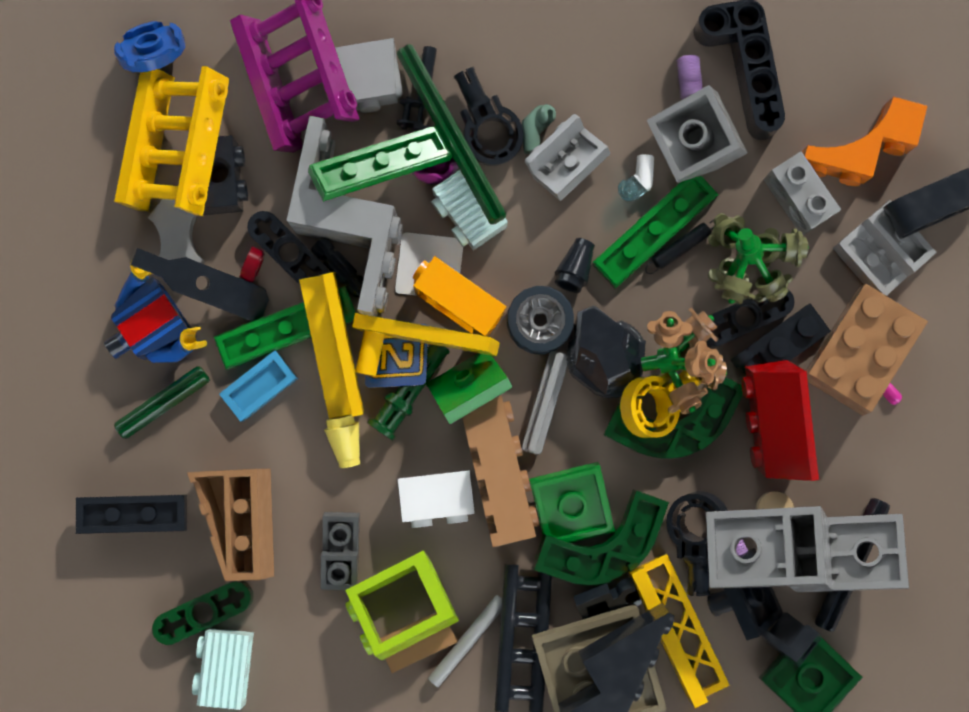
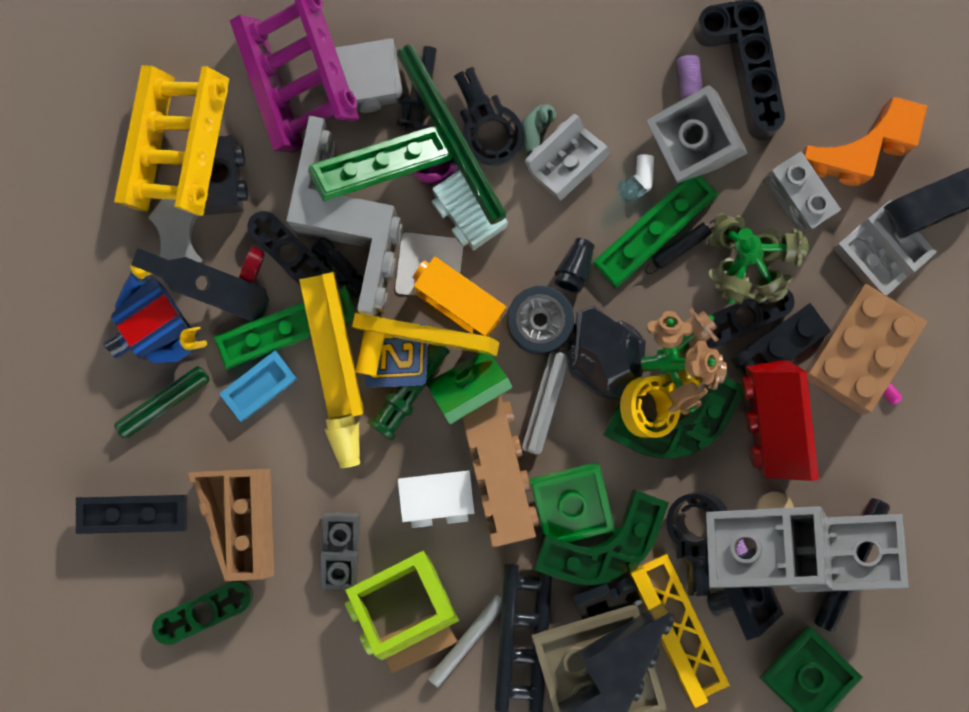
(149, 47): blue tile -> none
(223, 668): light aqua brick -> none
(792, 639): black panel -> none

